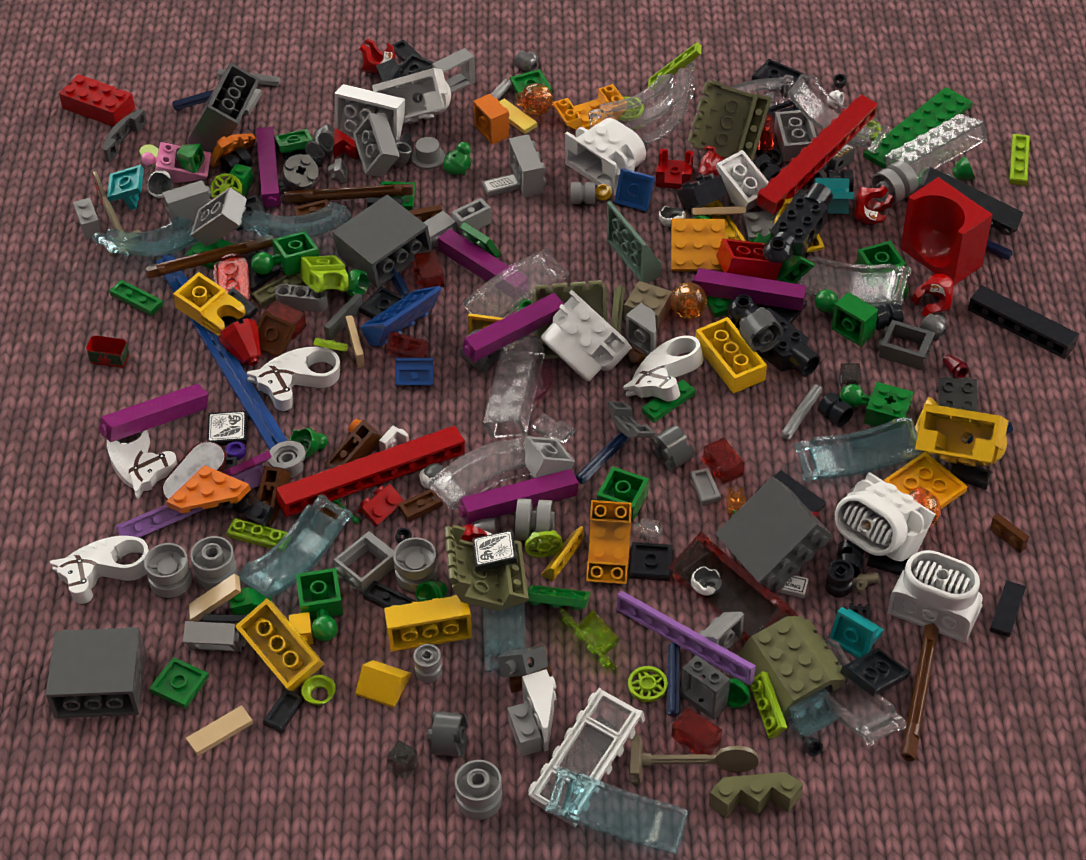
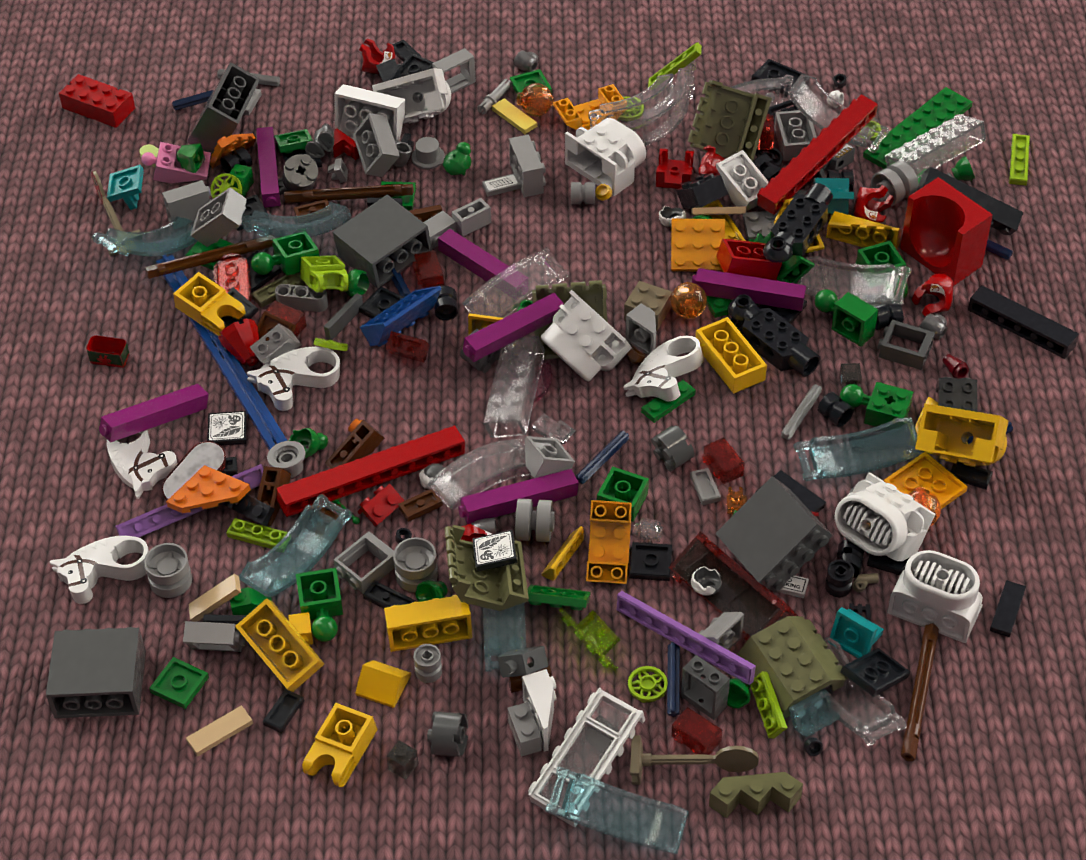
(87, 217): light grey brick -> none
(121, 130): dark grey slope -> none
(136, 297): green plate -> none
(158, 183): dark grey hair -> none
(213, 561): light grey wheel -> none
(235, 449): dark purple tile -> none
(257, 460): magenta tile -> none
(280, 342): none -> light grey window
(314, 682): lime piece -> none
(340, 743): none -> yellow brick
(355, 341): tan tile -> none
(393, 437): white bracket -> none
(414, 372): blue plate -> none
(446, 304): none -> black wheel
(478, 789): light grey wheel -> none
(480, 240): green plate -> none
(491, 118): orange brick -> none
(543, 544): lime wheel -> none
(617, 311): olive axle -> none
(622, 418): dark grey slope -> none
(631, 246): sand green slope -> none
(634, 189): blue plate -> none
(760, 330): dark grey brick -> none
(861, 231): none -> yellow wedge
(1009, 533): reddish brown plate -> none

